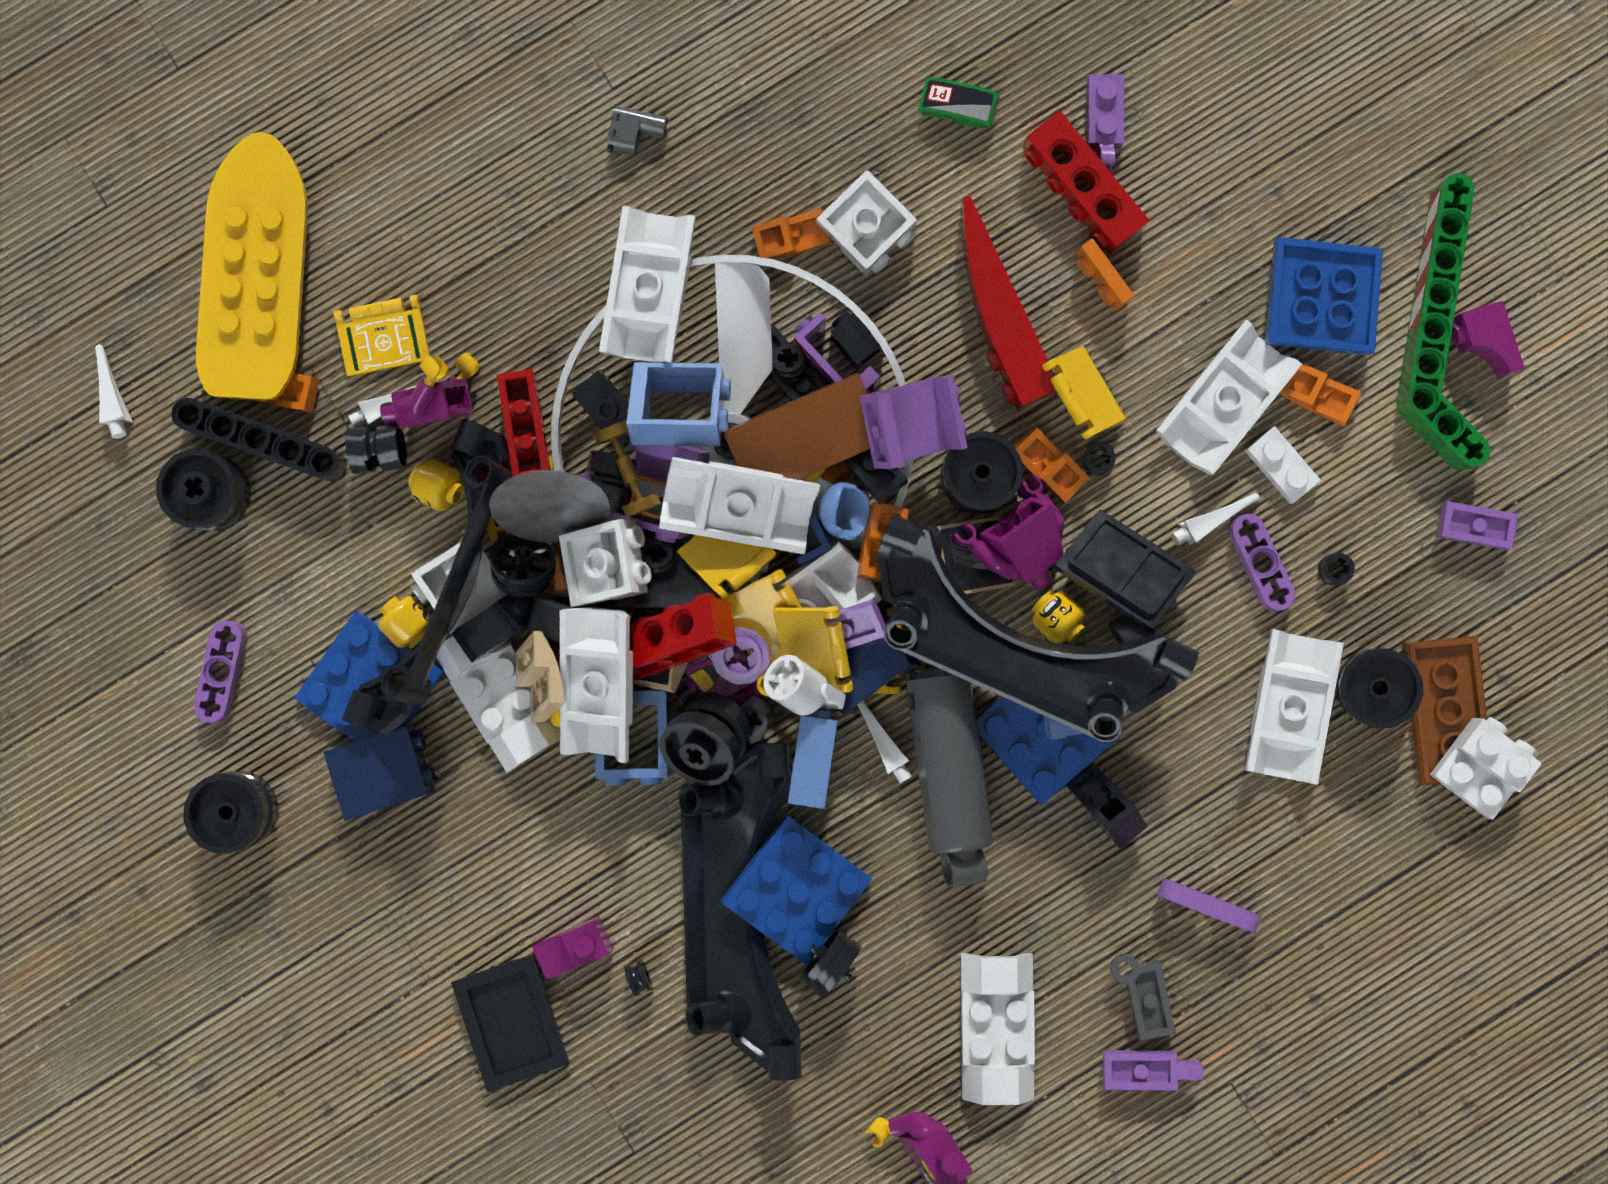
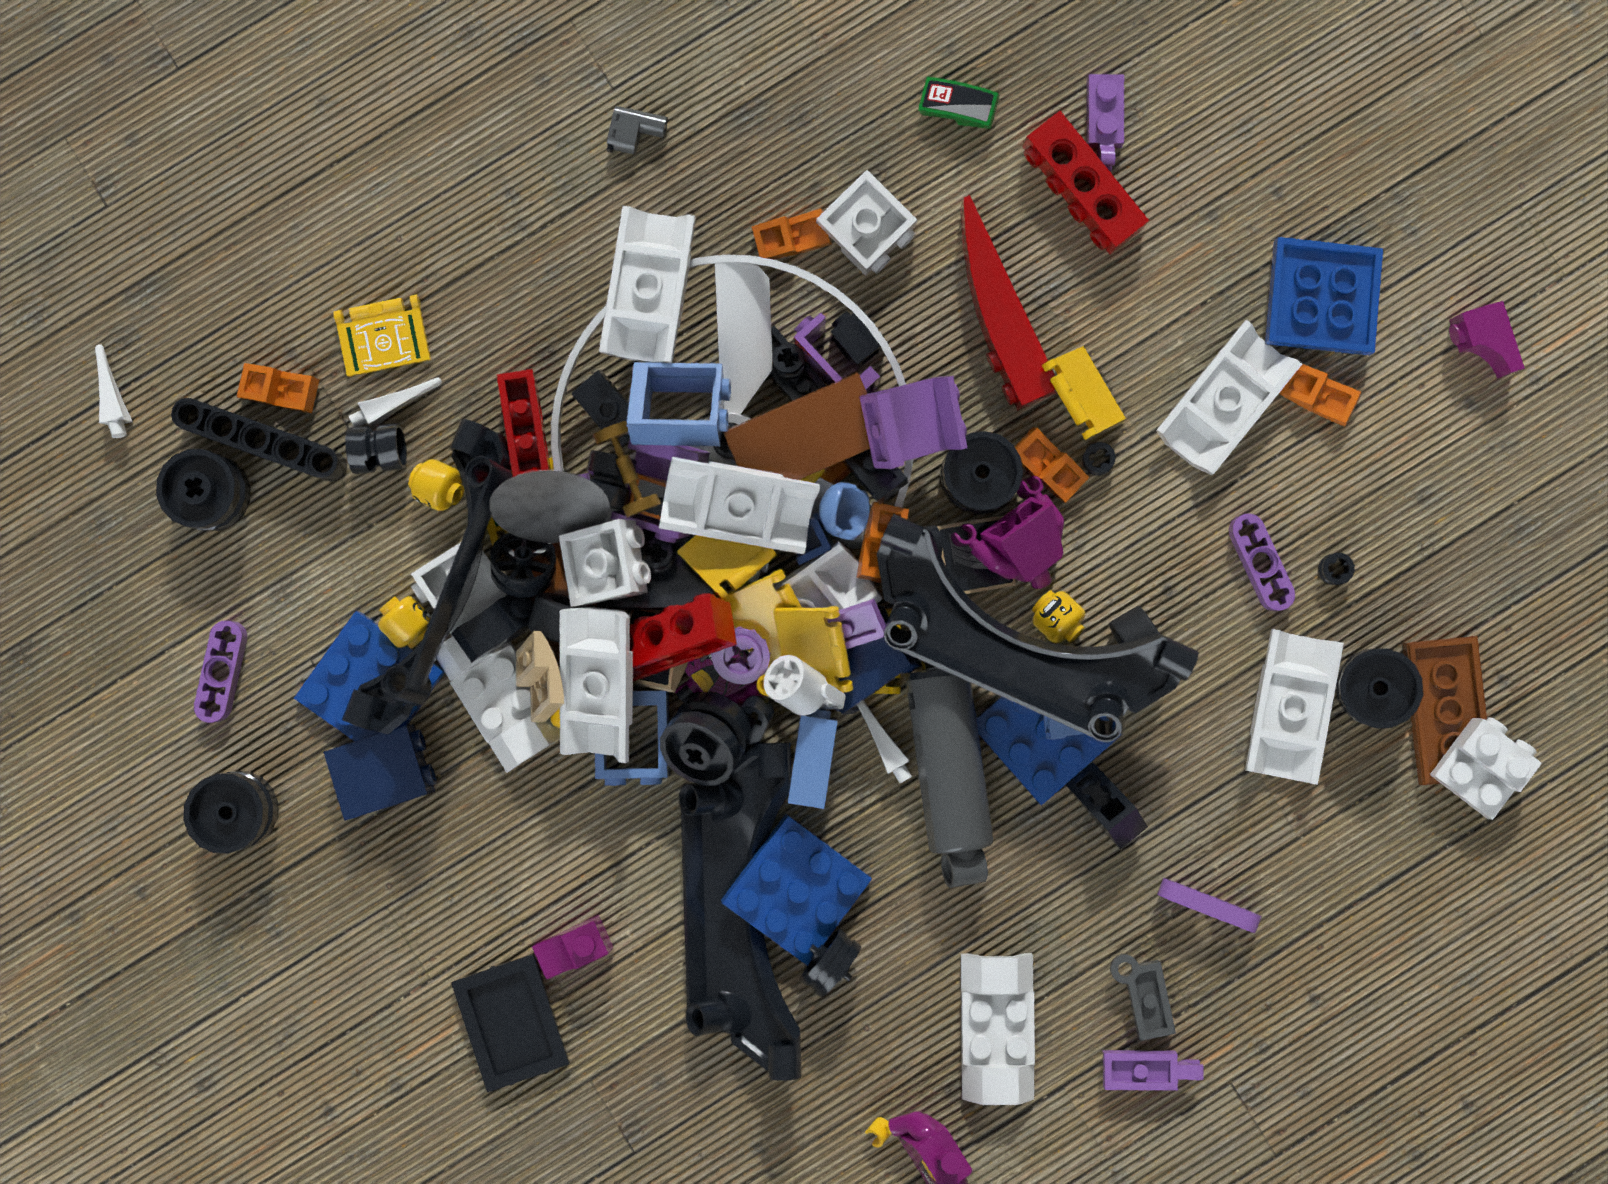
(252, 272): yellow piece -> none
(430, 398): magenta torso -> none
(638, 977): black bush -> none
(1111, 286): orange plate -> none
(1125, 570): black piece -> none
(1198, 527): white piece -> none
(1282, 465): white plate -> none
(1441, 319): green beam -> none
(1477, 525): medium lavender plate -> none

